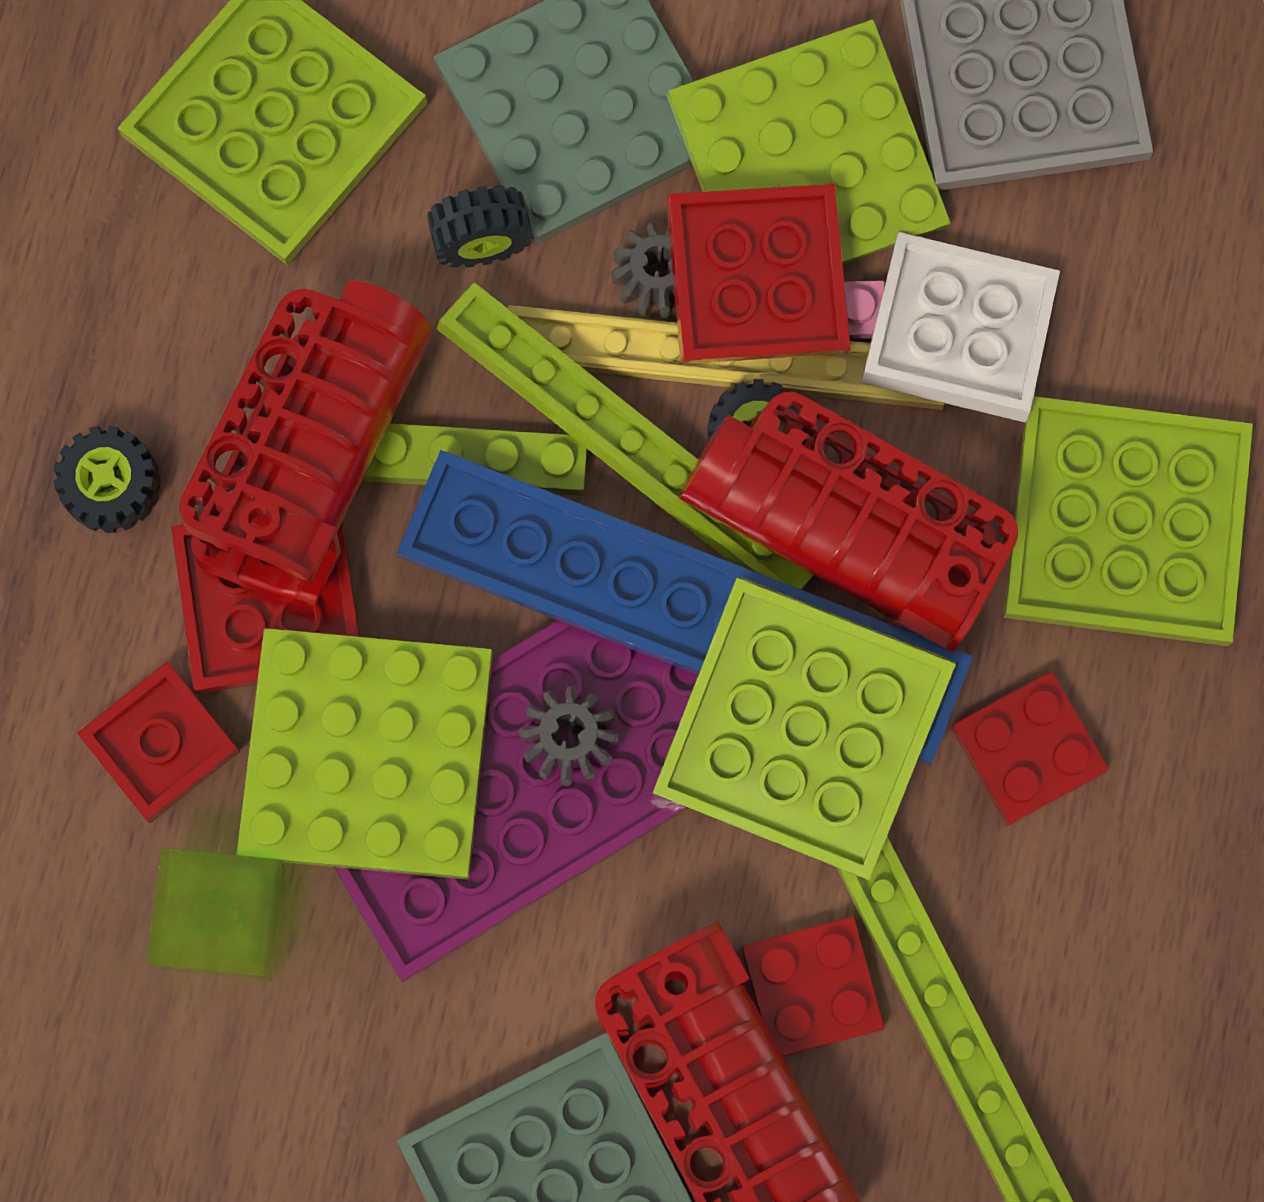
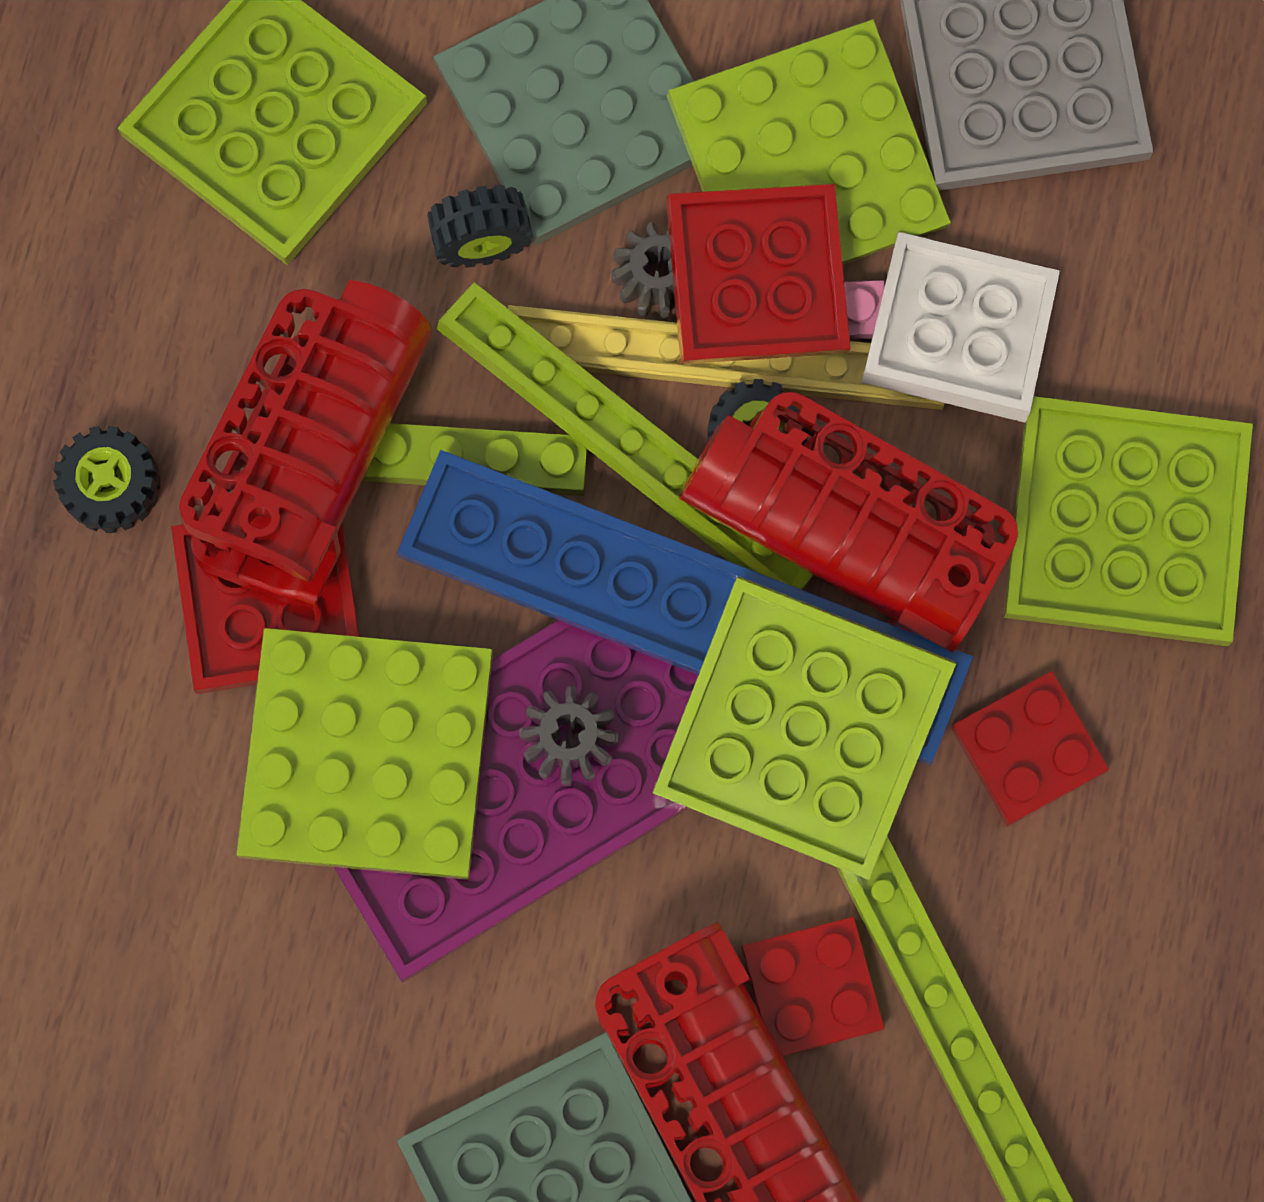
(158, 742): red plate -> none
(216, 914): clear neon green brick -> none

